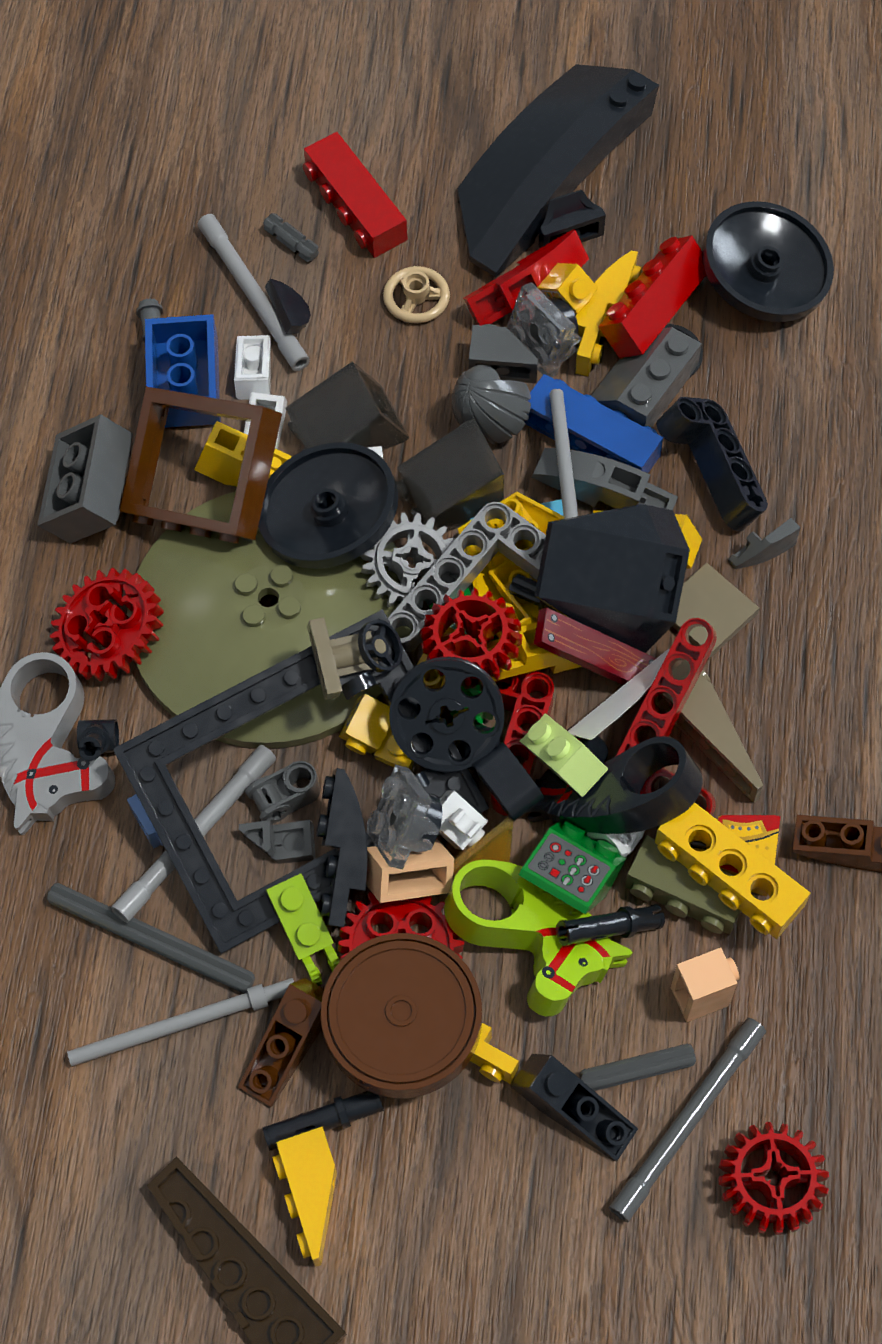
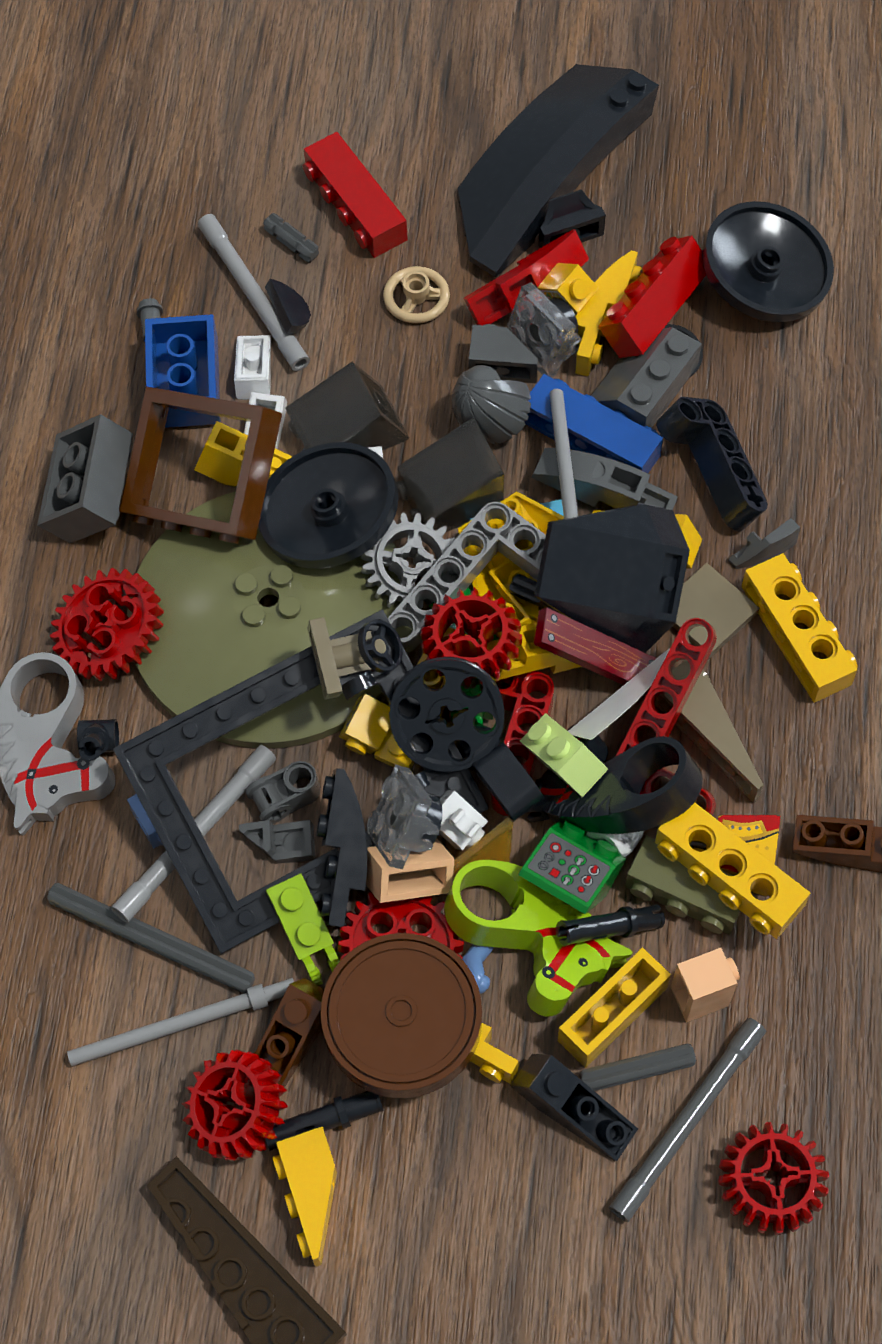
(221, 1127): none -> red gear
(474, 960): none -> medium blue arm
(613, 1007): none -> yellow brick
(817, 675): none -> yellow brick

